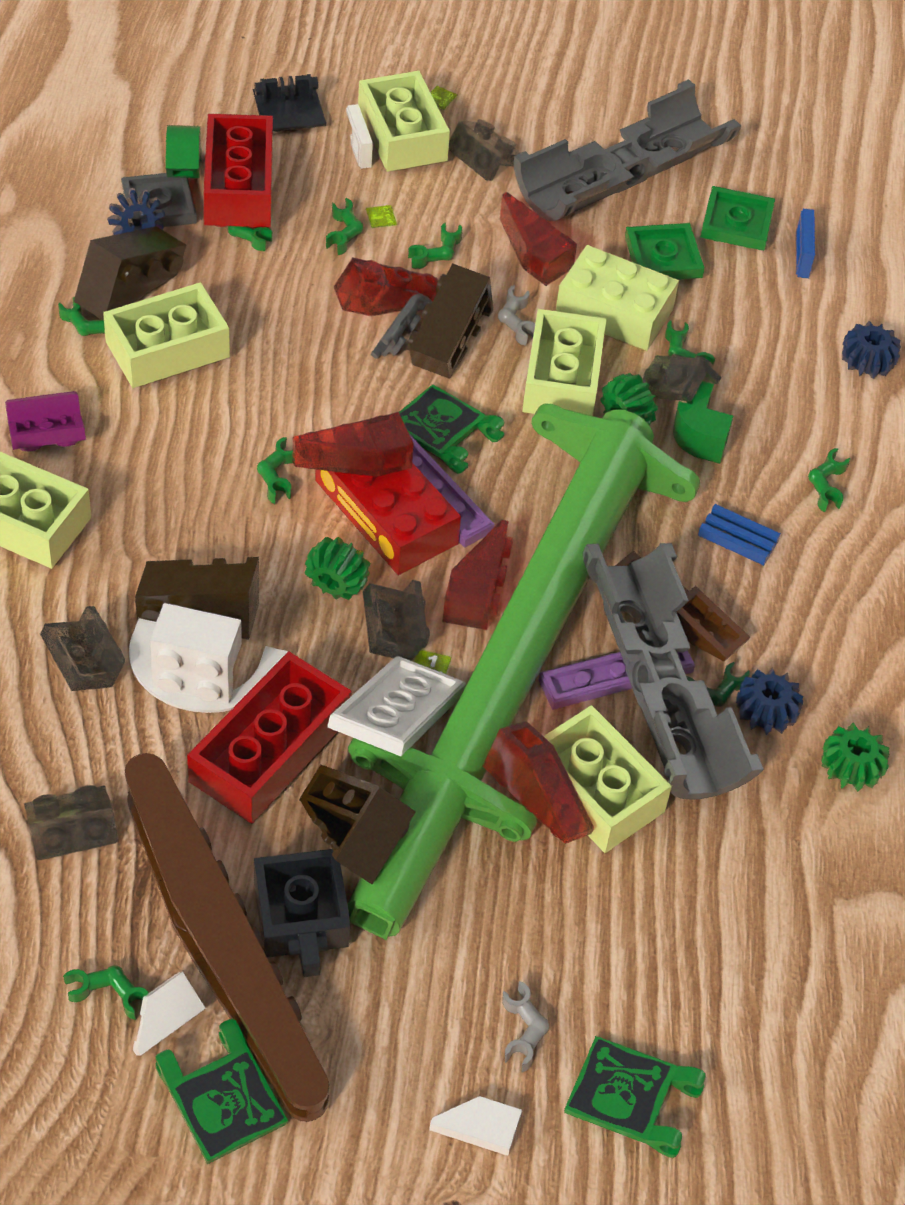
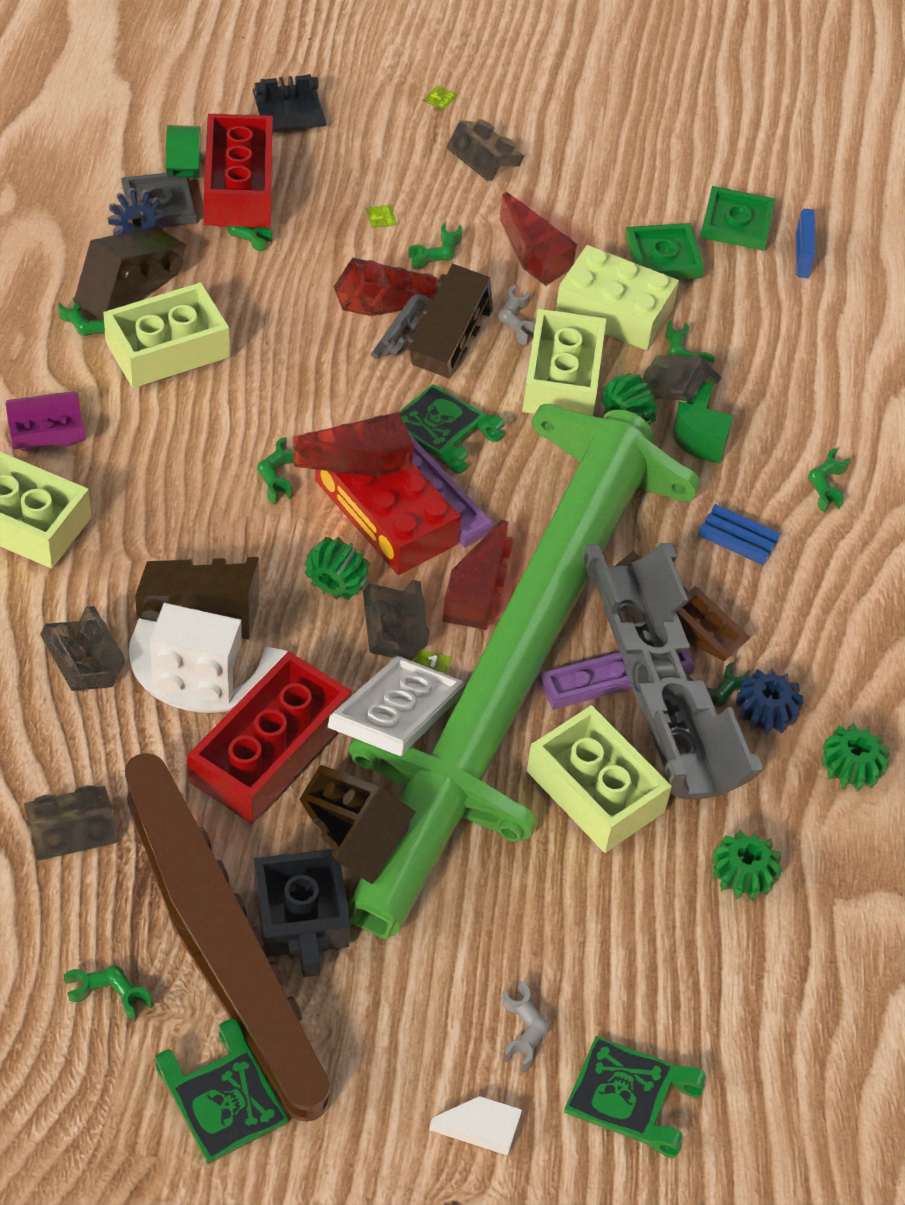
(166, 1011): white tile -> none
(353, 228): green arm -> none
(360, 137): white tile -> none
(403, 121): yellowish green brick -> none
(536, 776): clear red slope -> none
(600, 172): dark grey piece -> none
(746, 865): none -> green gear
(871, 349): dark blue gear -> none

